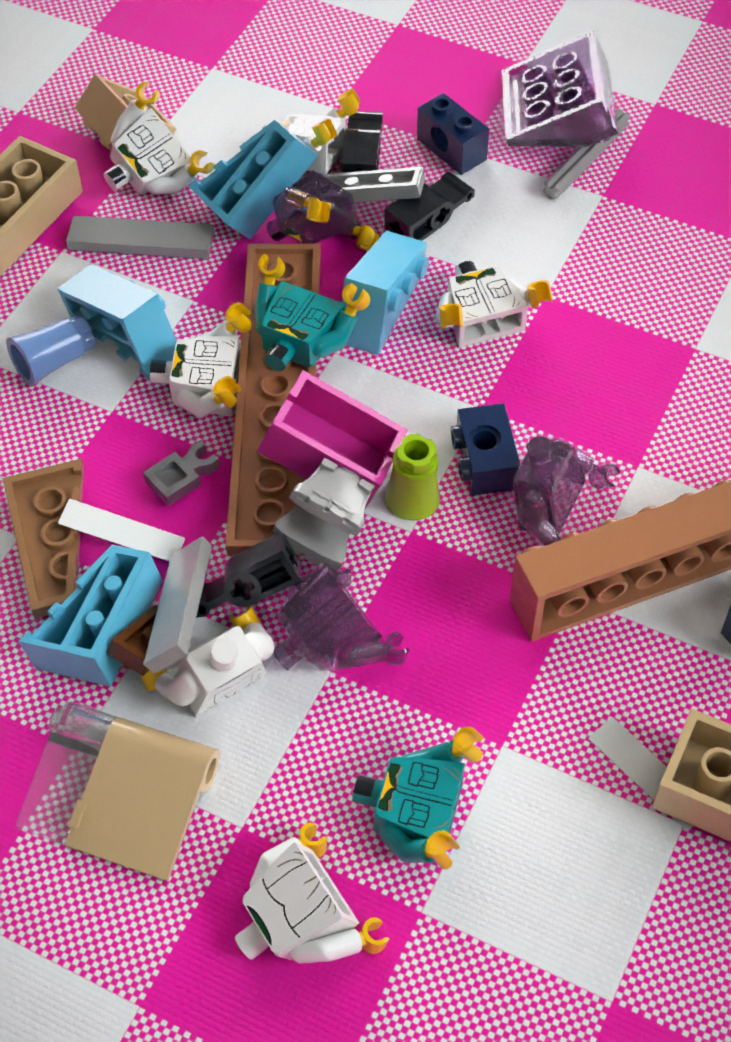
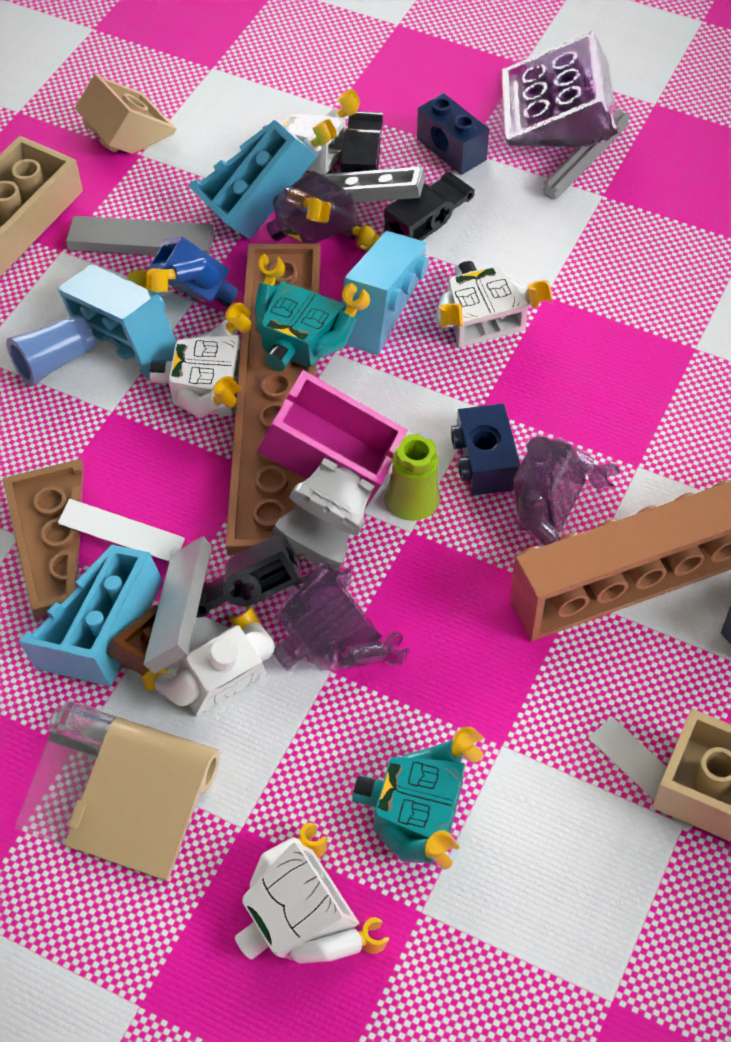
(149, 153): white torso -> none
(179, 476): flat silver plate -> none
(187, 270): none -> blue torso

